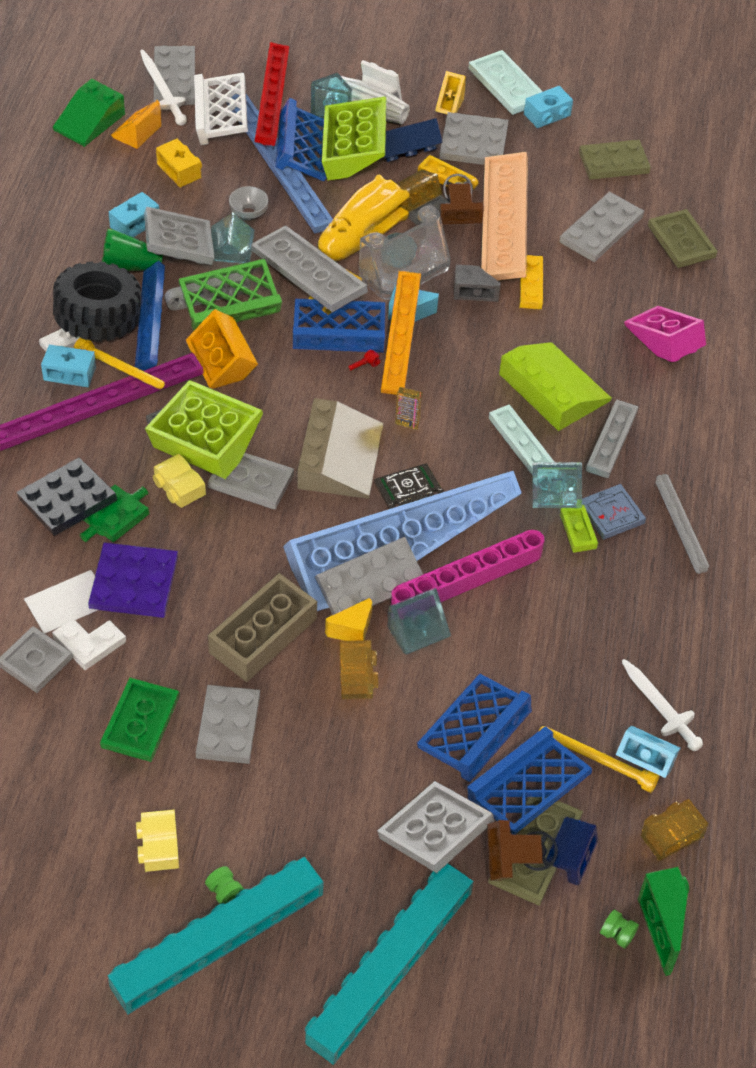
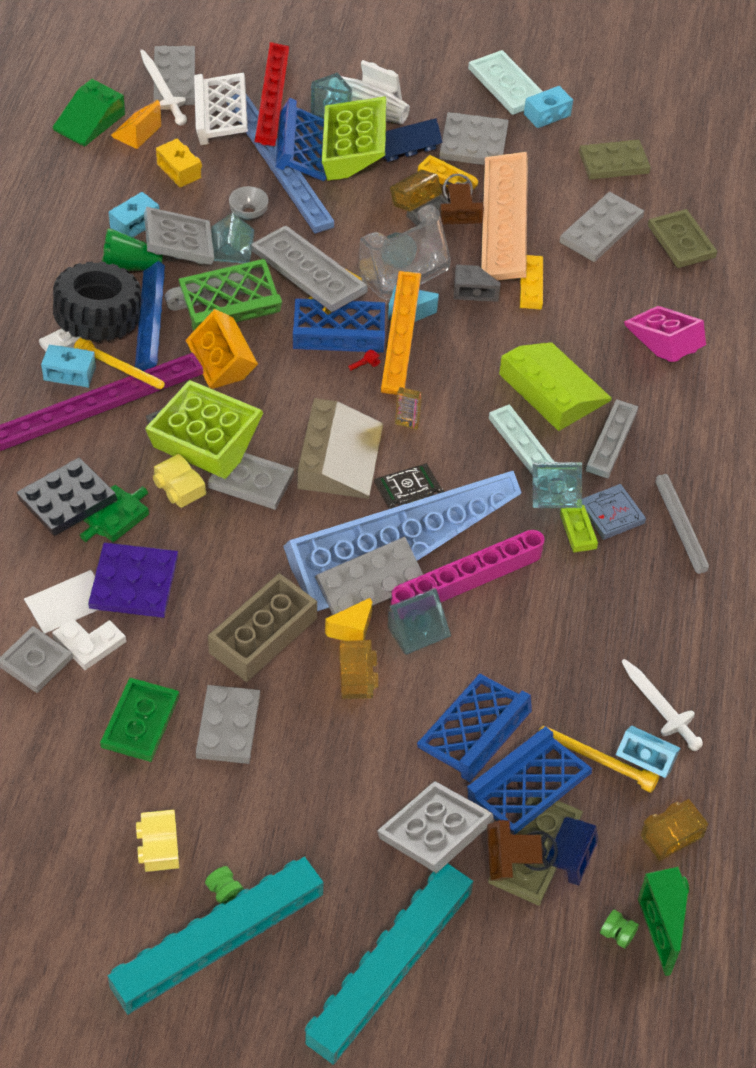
(367, 211): yellow piece -> none
(451, 93): yellow slope -> none

